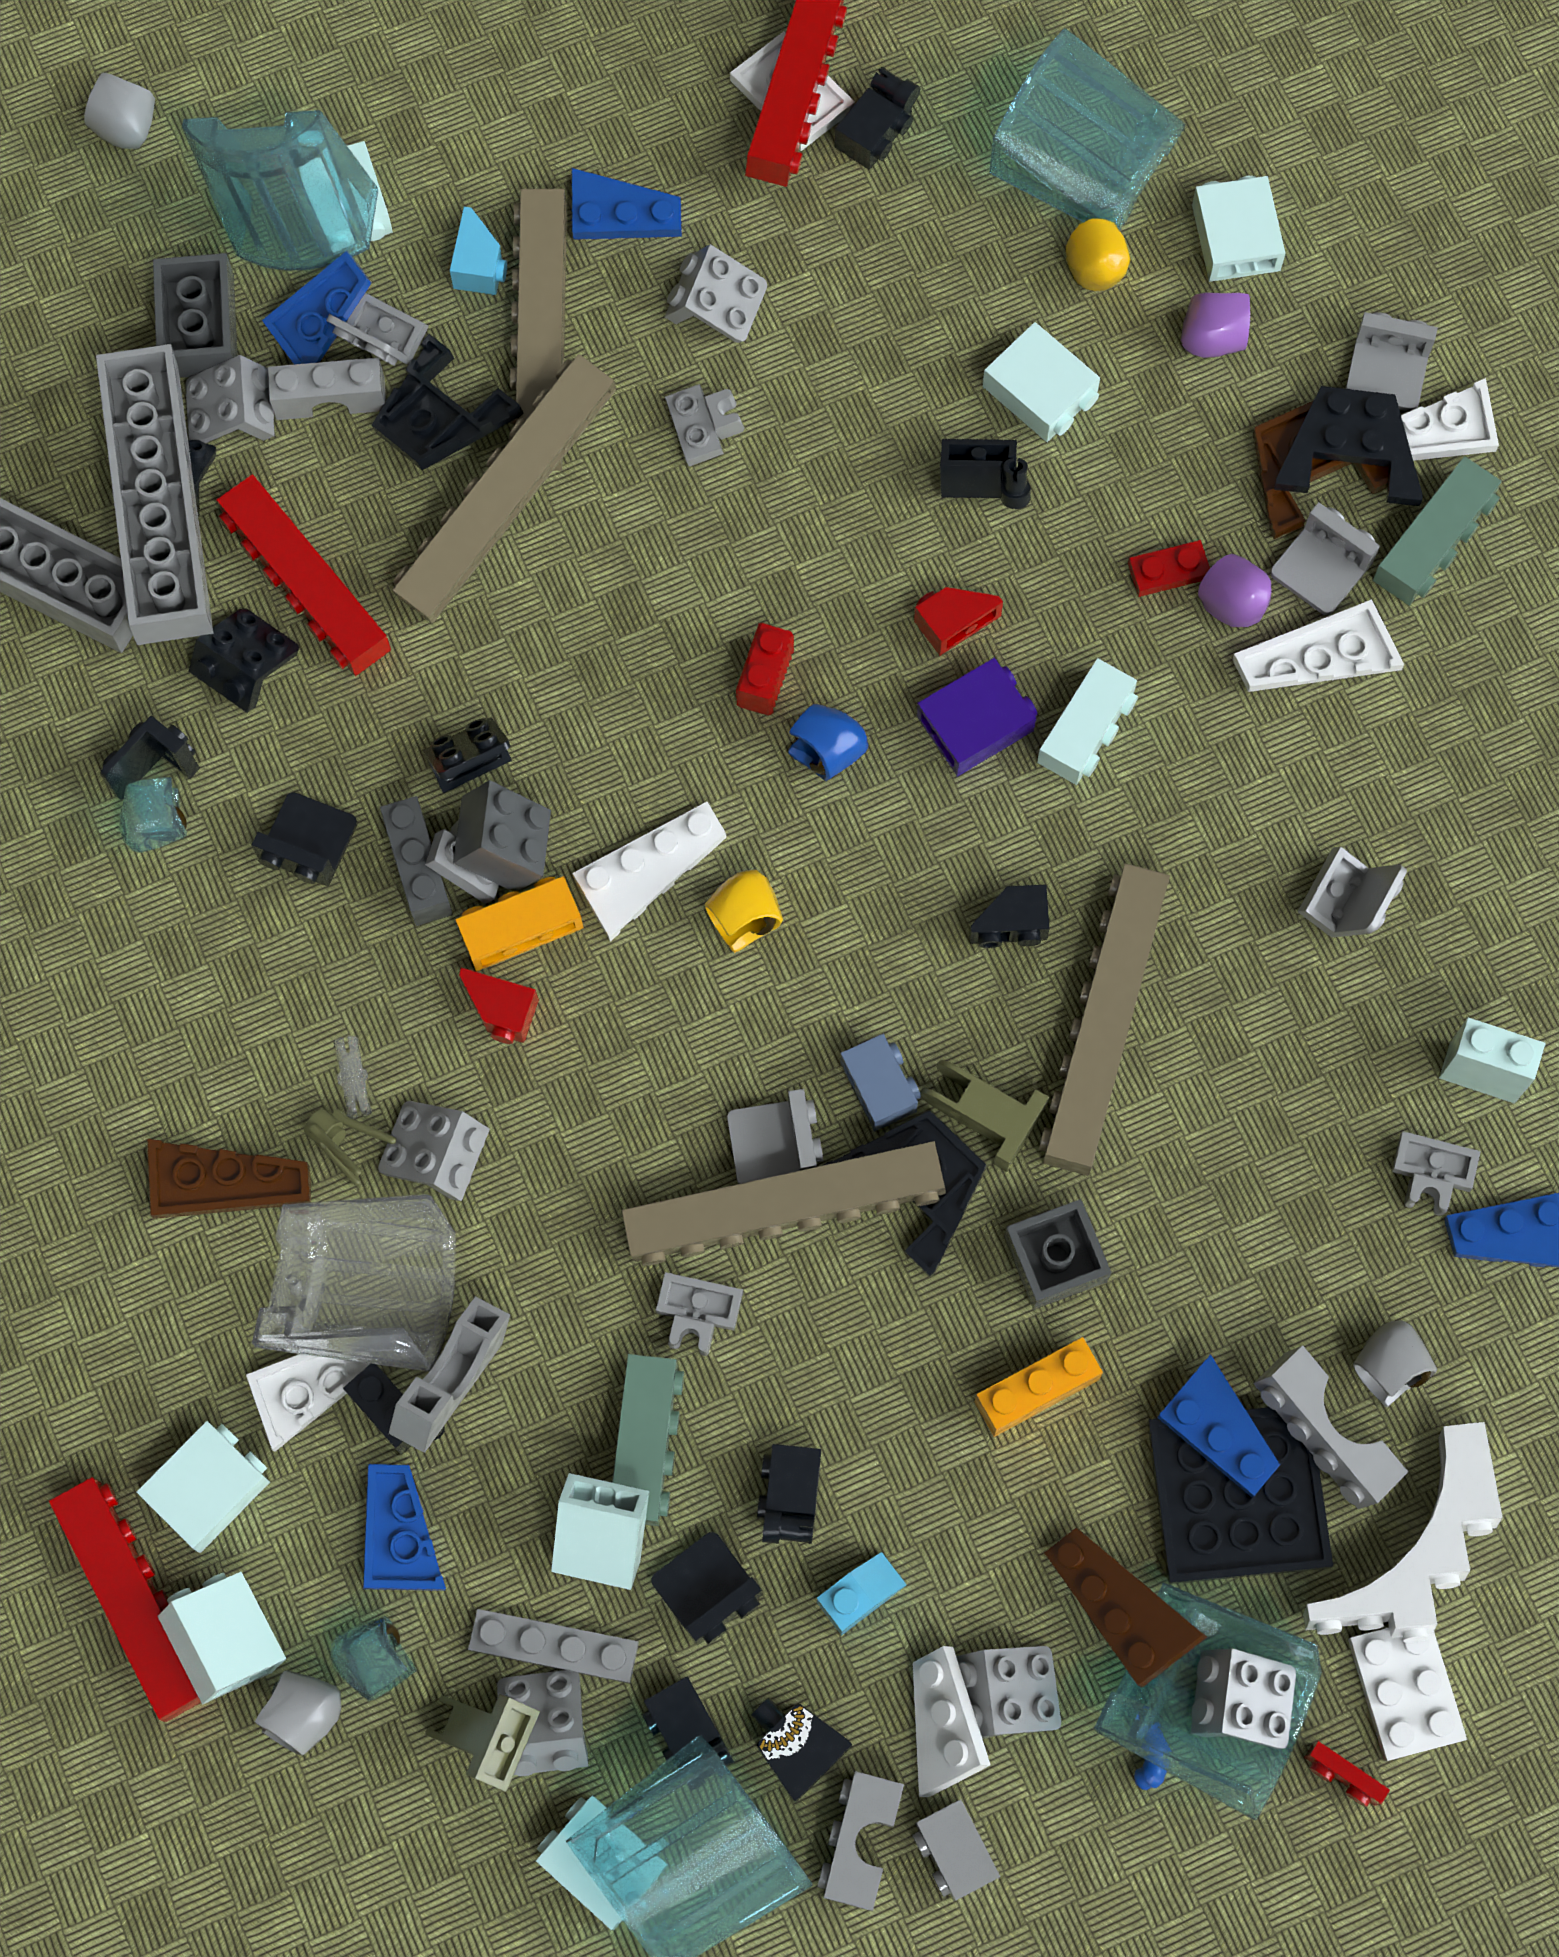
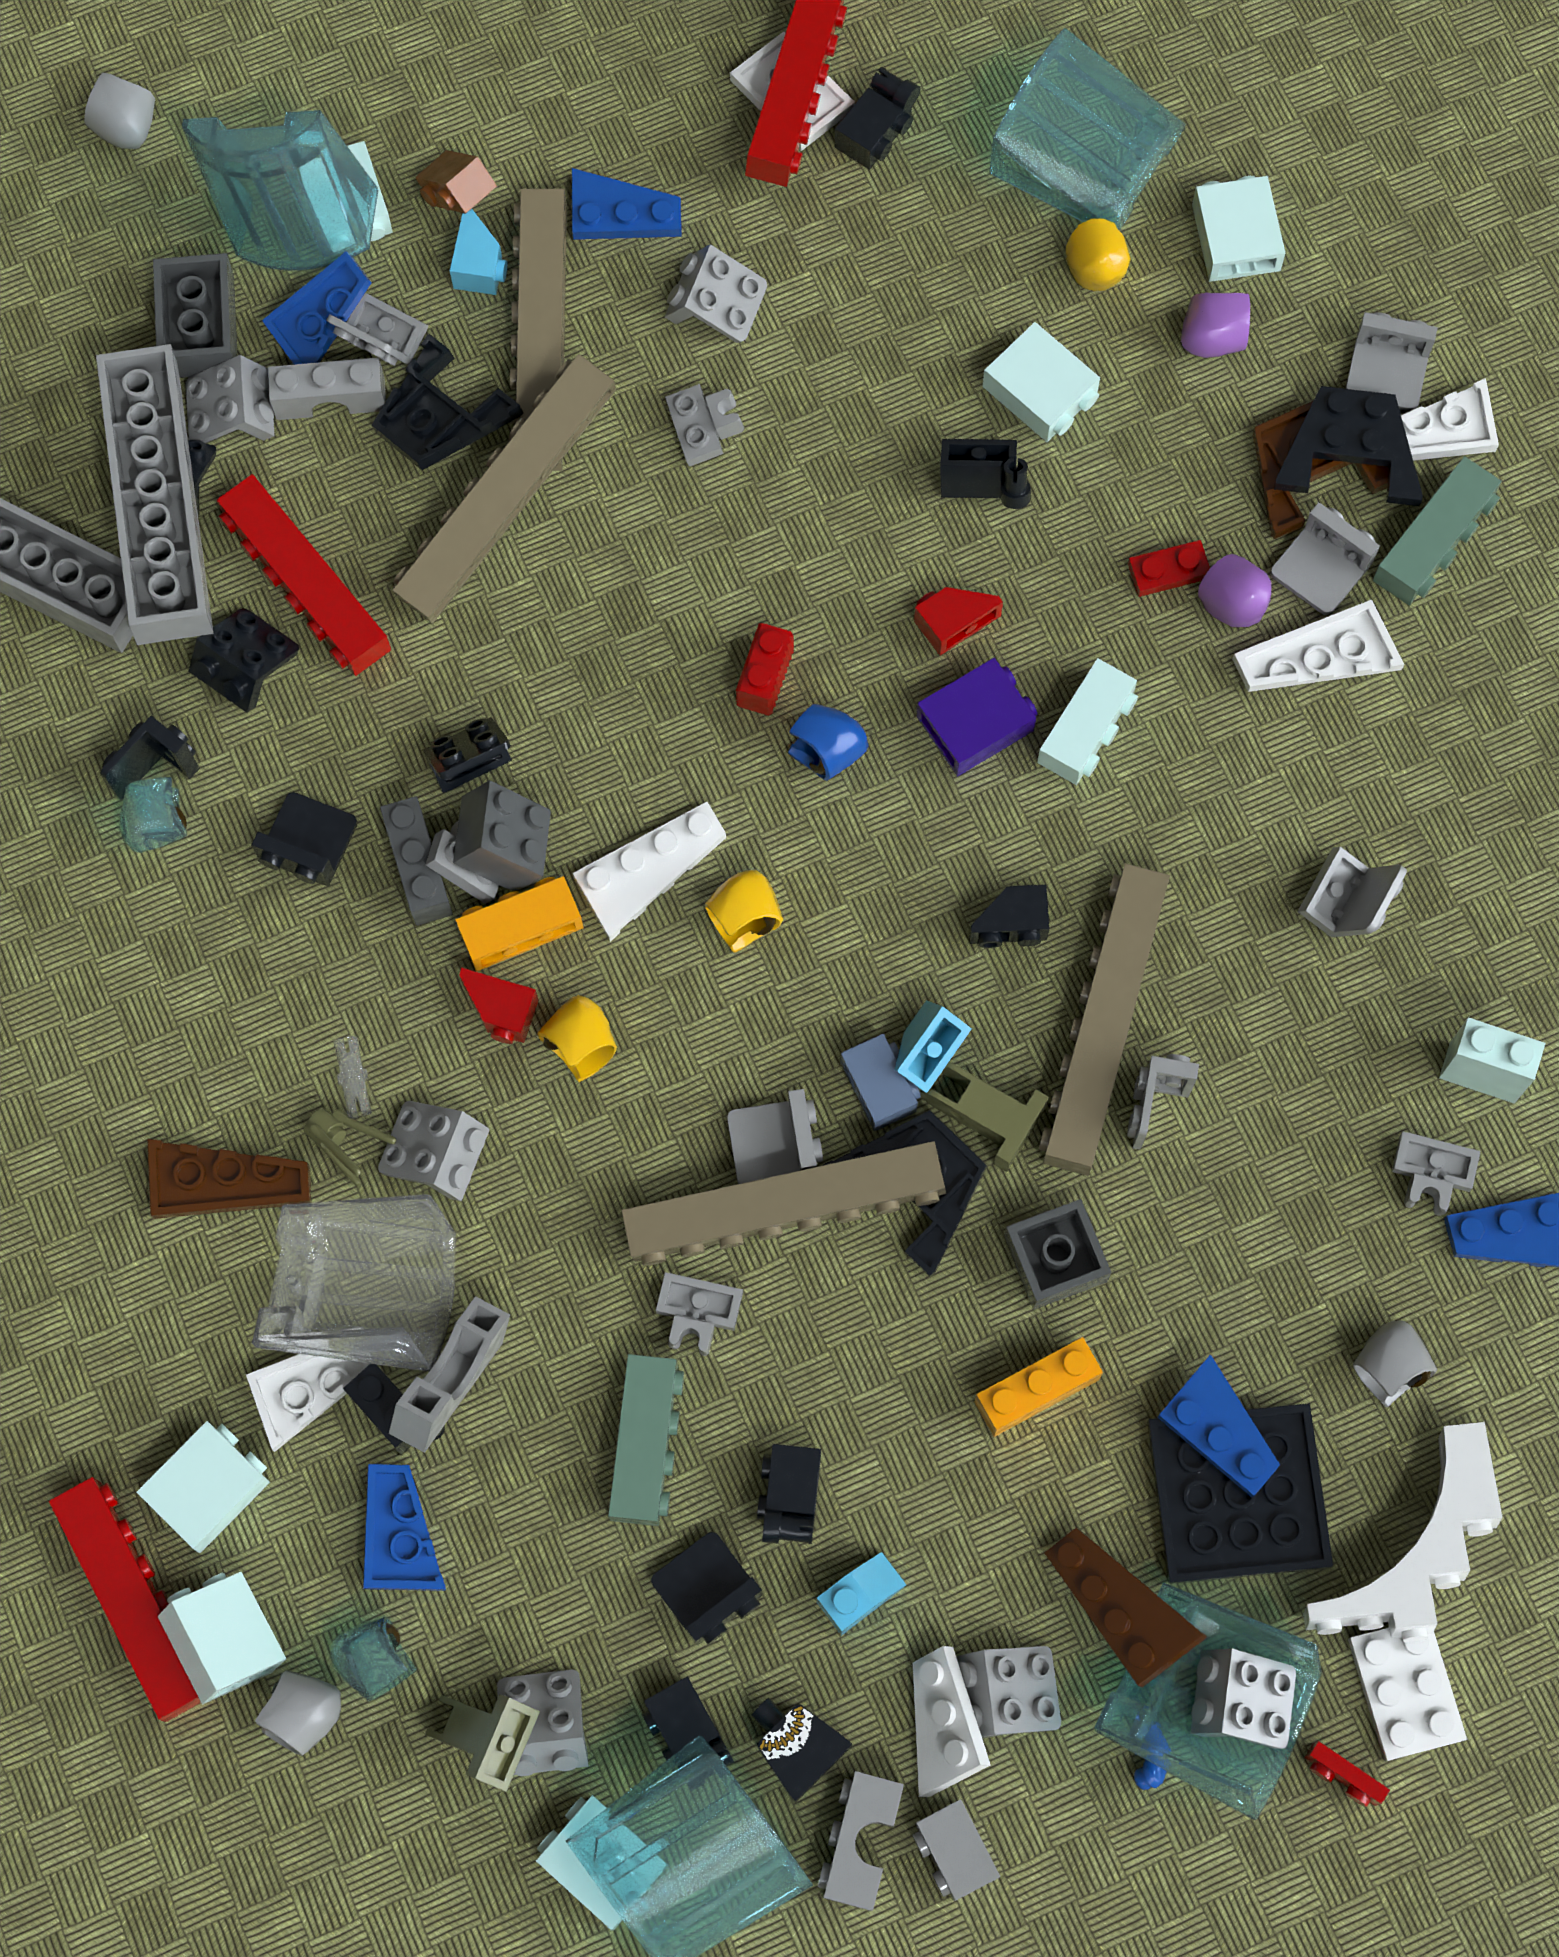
(455, 182): none -> dark orange brick
(553, 1646): light grey plate -> none
(579, 1037): none -> yellow piece
(599, 1531): light aqua brick -> none
(929, 1044): none -> medium azure slope
(1166, 1075): none -> light grey bracket
(1296, 1391): light grey arch -> none

